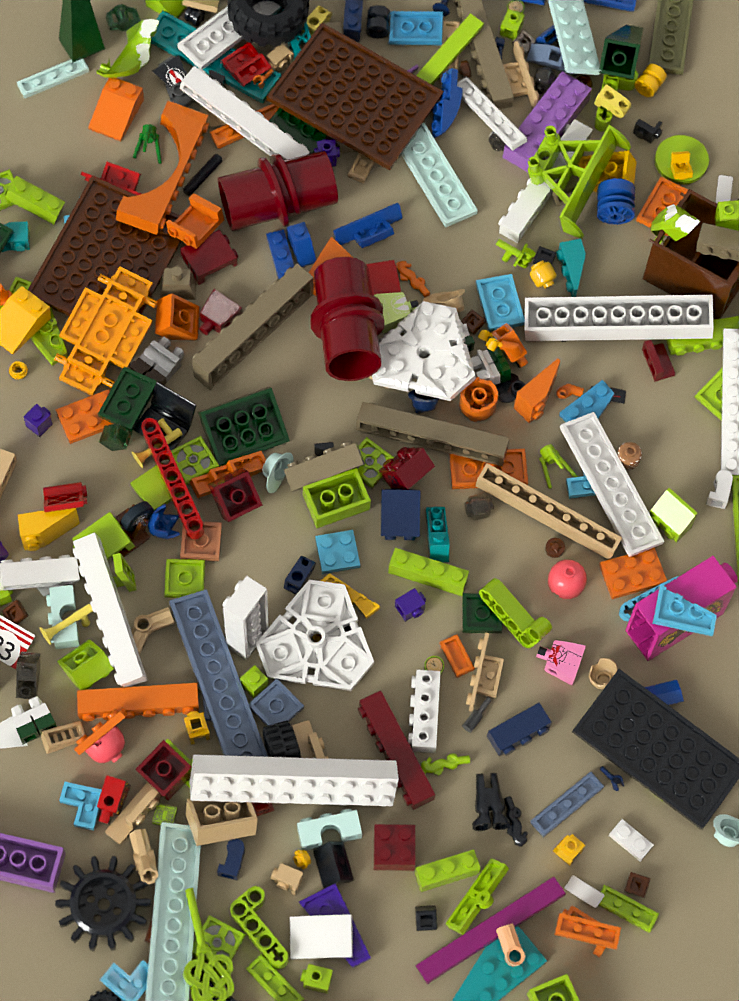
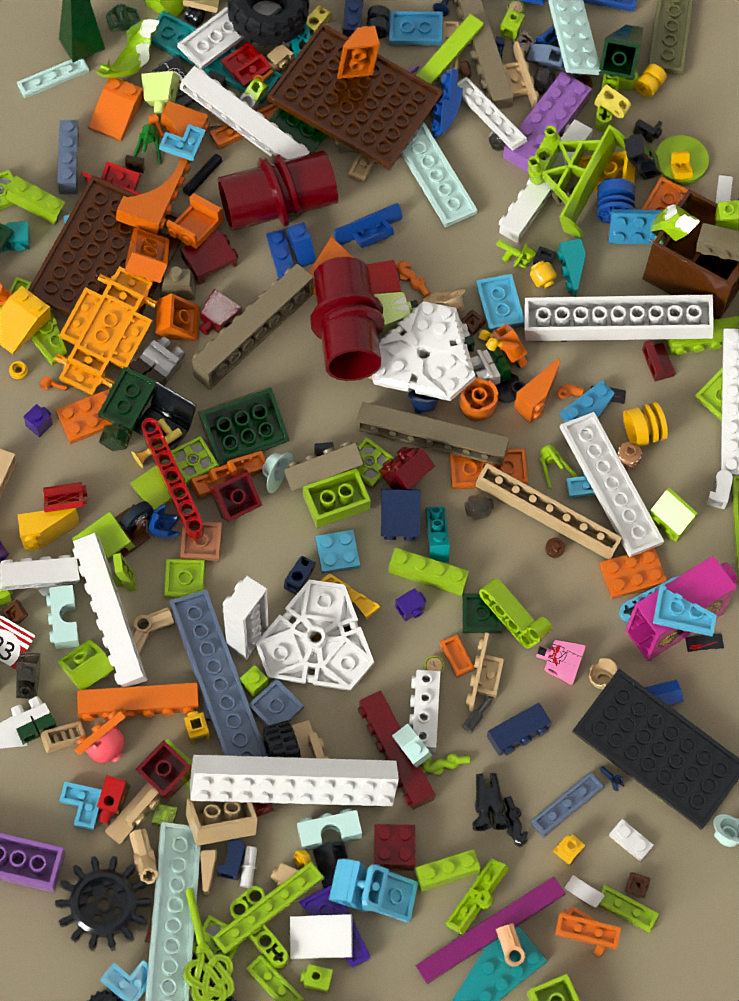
(46, 382): none -> orange hand
(67, 157): none -> sand blue arch
(80, 614): light yellow piece -> none
(135, 163): none -> dark brown tile
(147, 255): none -> orange slope
(154, 120): none -> orange hand
(160, 88): none -> yellowish green torso
(183, 146): none -> medium azure plate
(208, 864): none -> tan slope
(248, 867): none -> white axle
(254, 93): none -> lime leg
(267, 908): none -> lime tile
(330, 148): dark purple brick -> none
(359, 53): none -> orange slope
(373, 889): none -> medium azure piece
(412, 745): none -> light aqua slope
(426, 918): black slope -> none
(567, 579): coral cylinder -> none
(631, 226): none -> dark azure plate
(643, 156): none -> black arch
(645, 424): none -> yellow wheel
(704, 642): none -> black sticker

